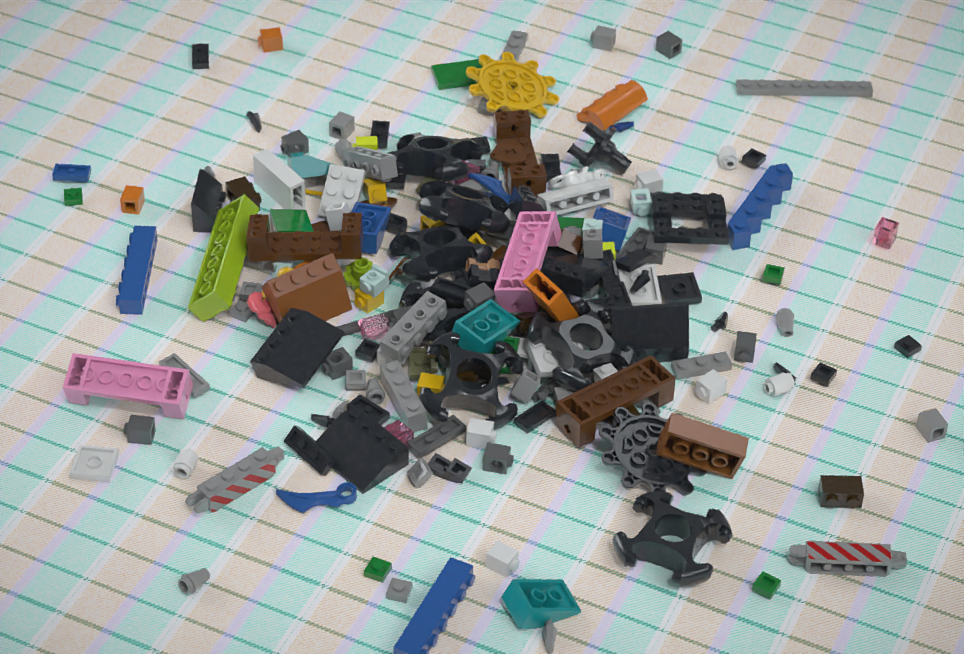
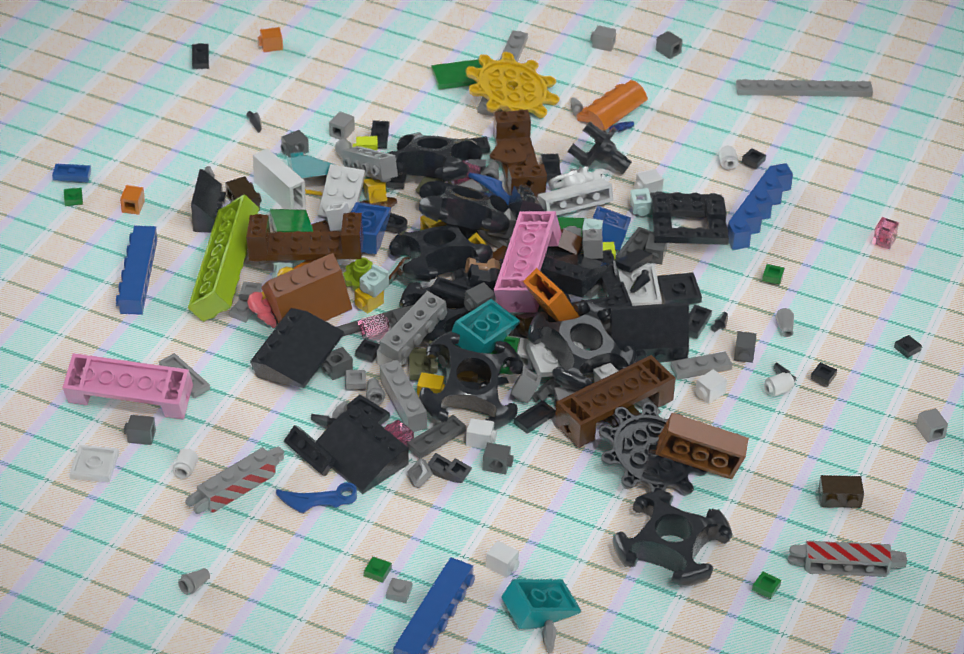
(576, 106): none -> light grey bar
(698, 319): none -> black plate

